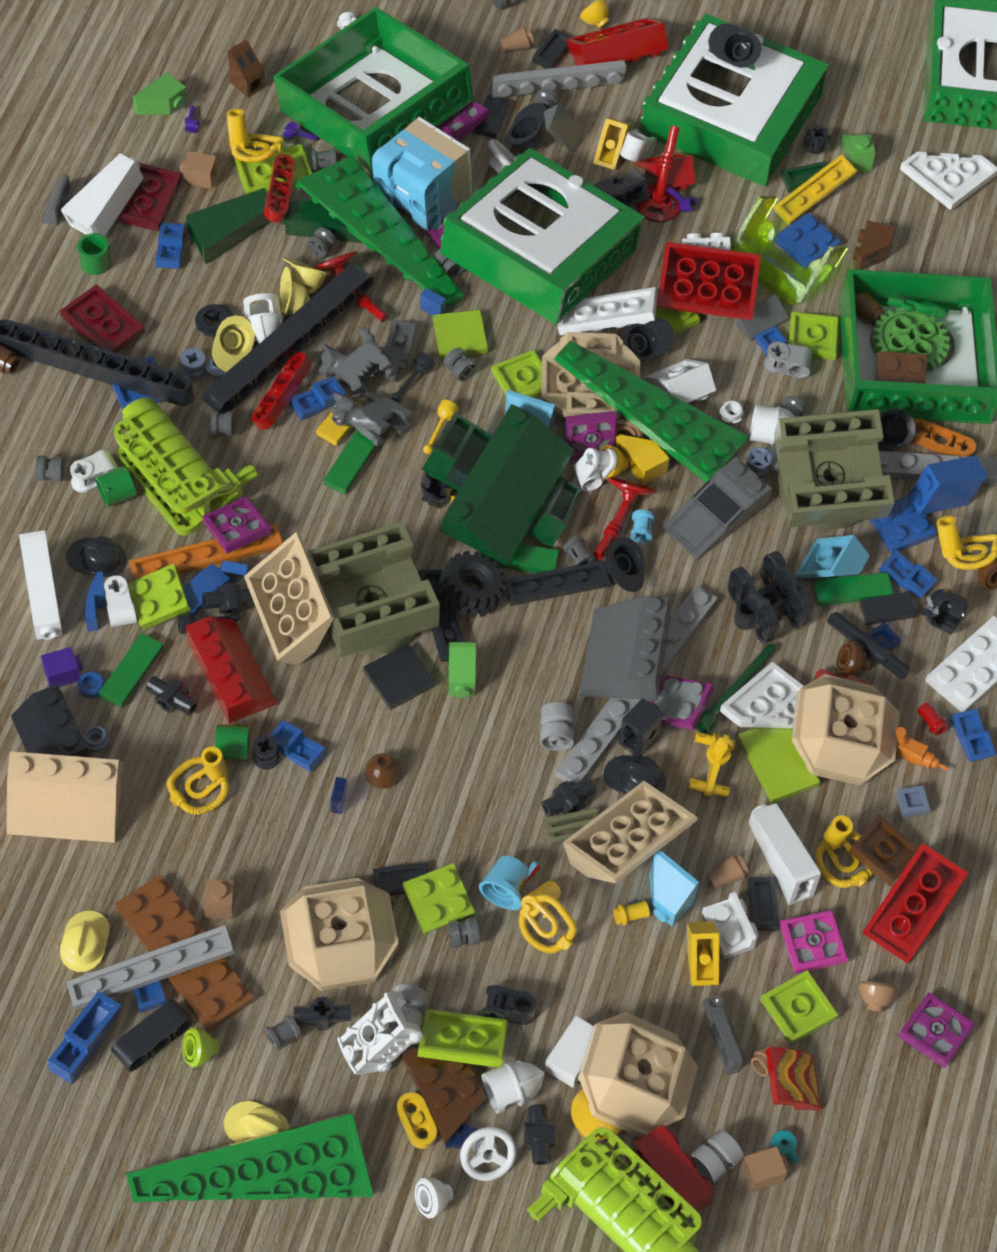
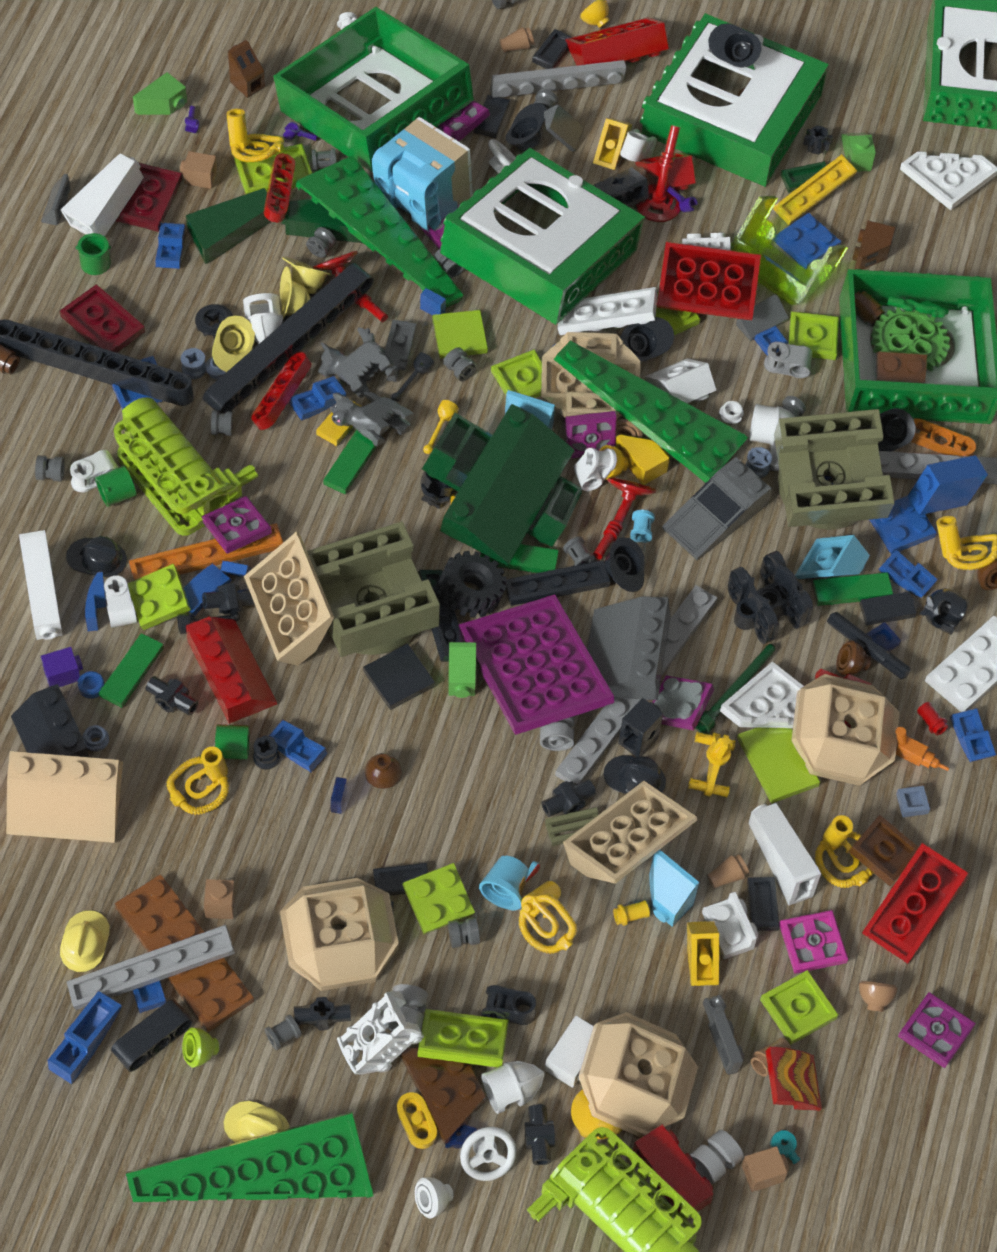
(536, 664): none -> magenta plate

